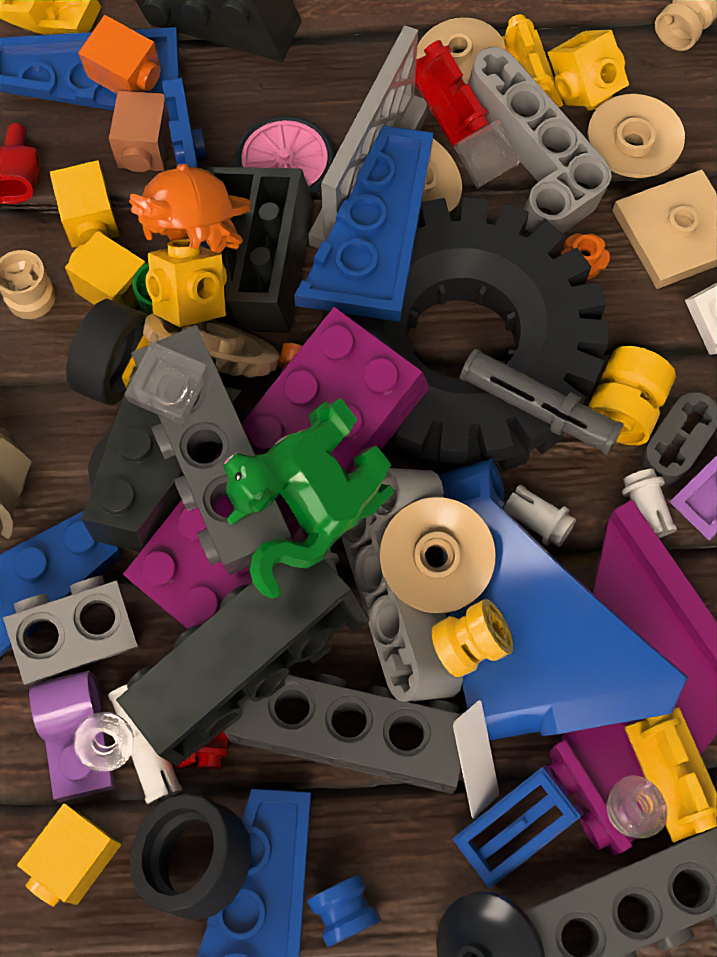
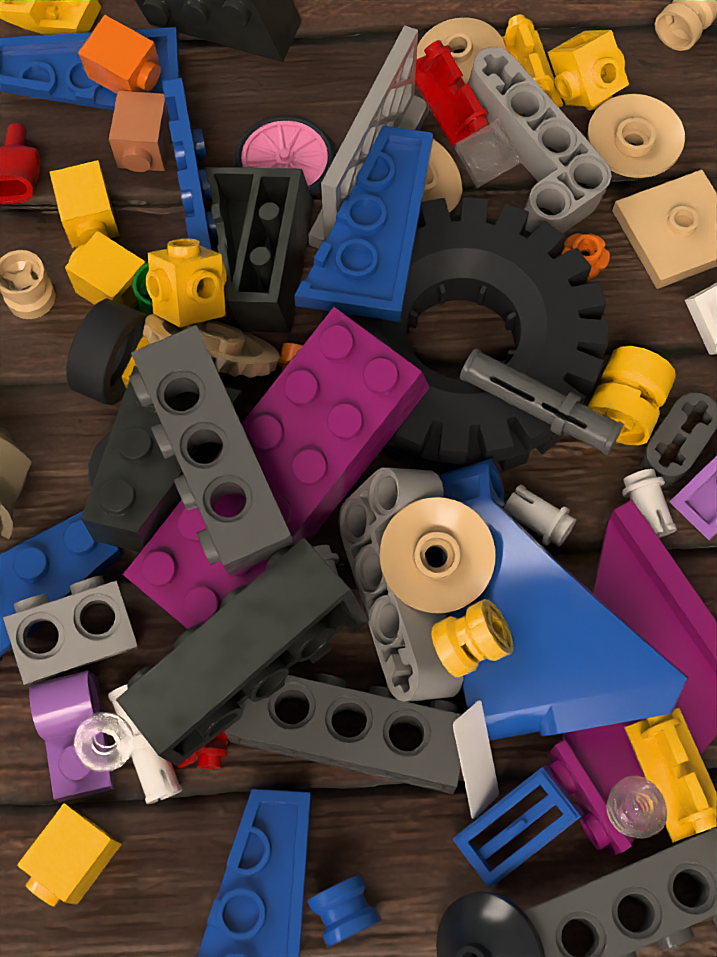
(154, 847): black tyre -> none
(167, 383): clear plate -> none
(191, 206): orange hair -> none
(314, 487): green animal -> none

